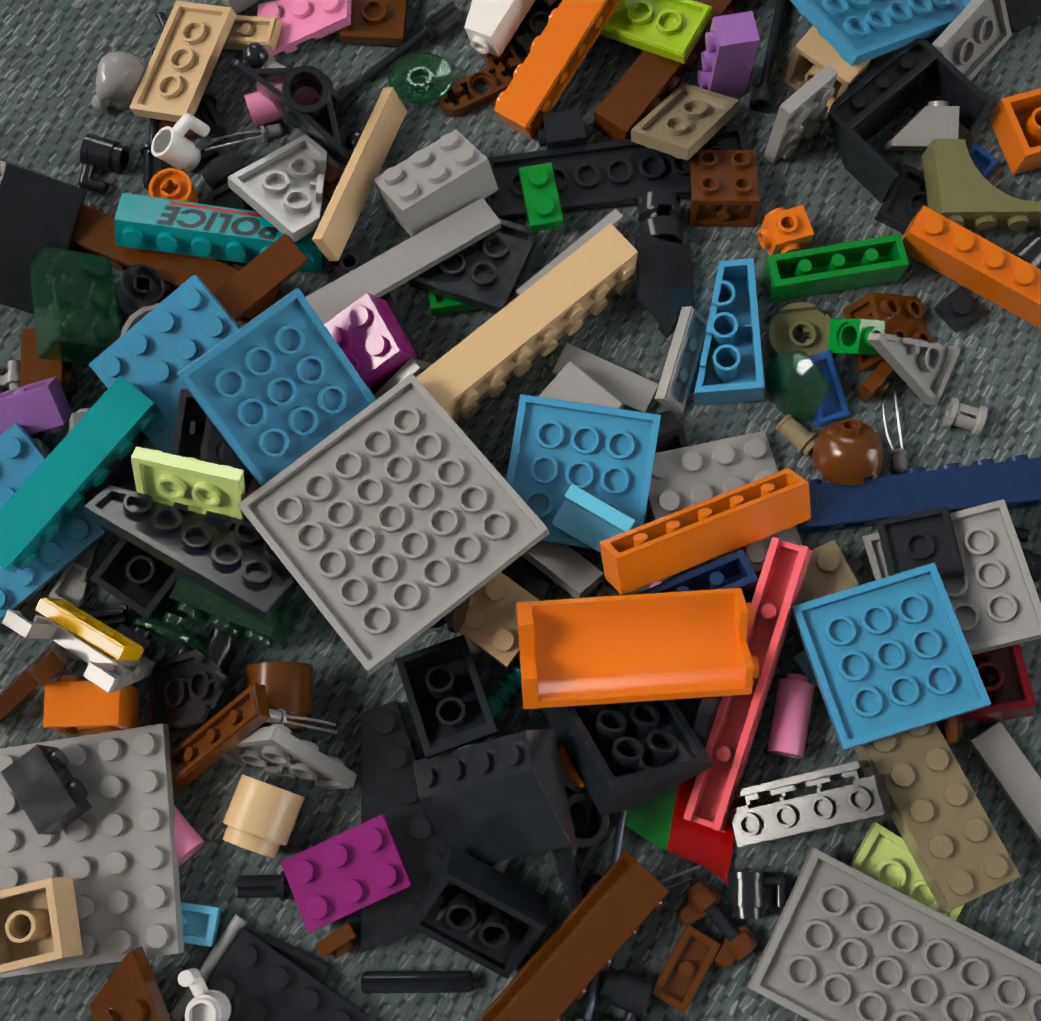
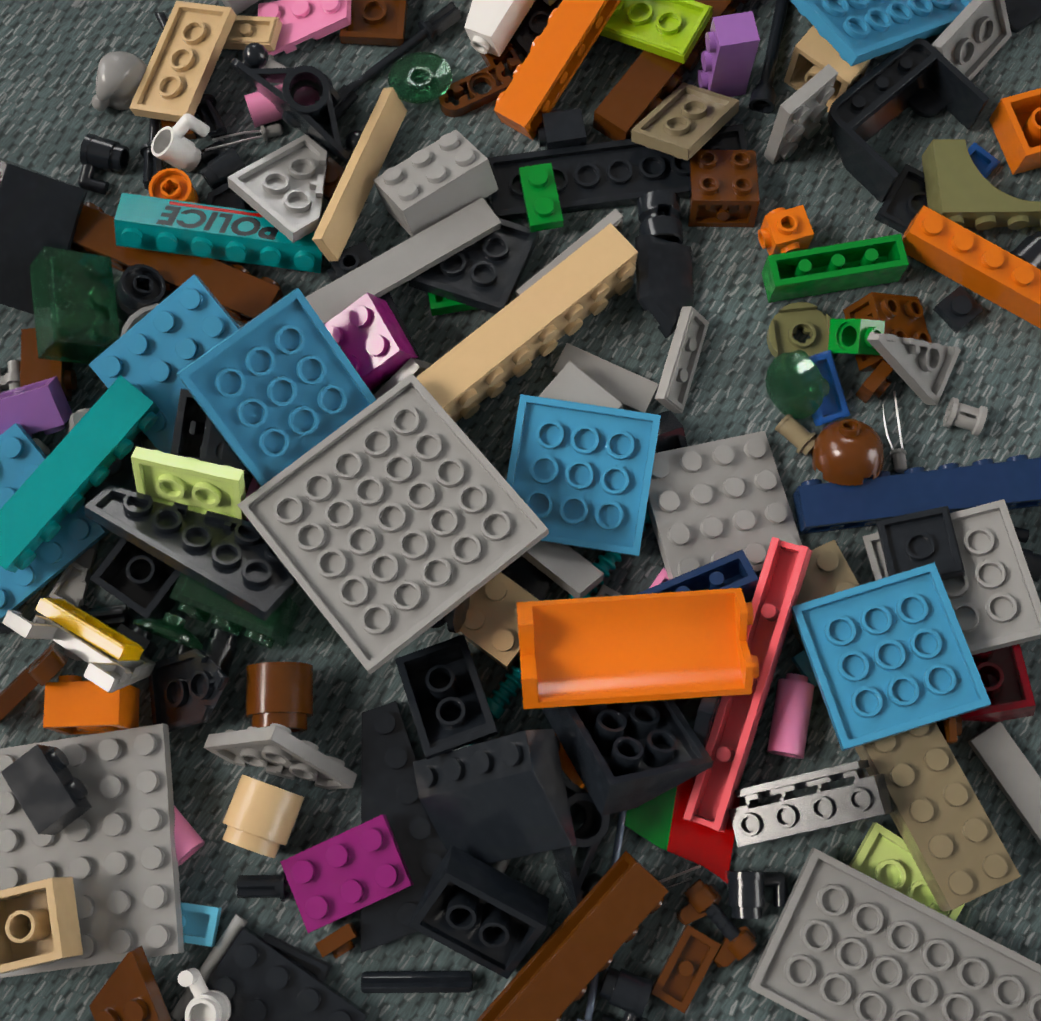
(219, 735): reddish brown tile -> none
(260, 277): reddish brown tile -> none
(279, 717): piece -> none
(590, 518): medium azure panel -> none
(705, 531): orange brick -> none
(732, 345): dark azure wedge -> none
(932, 122): light grey slope -> none

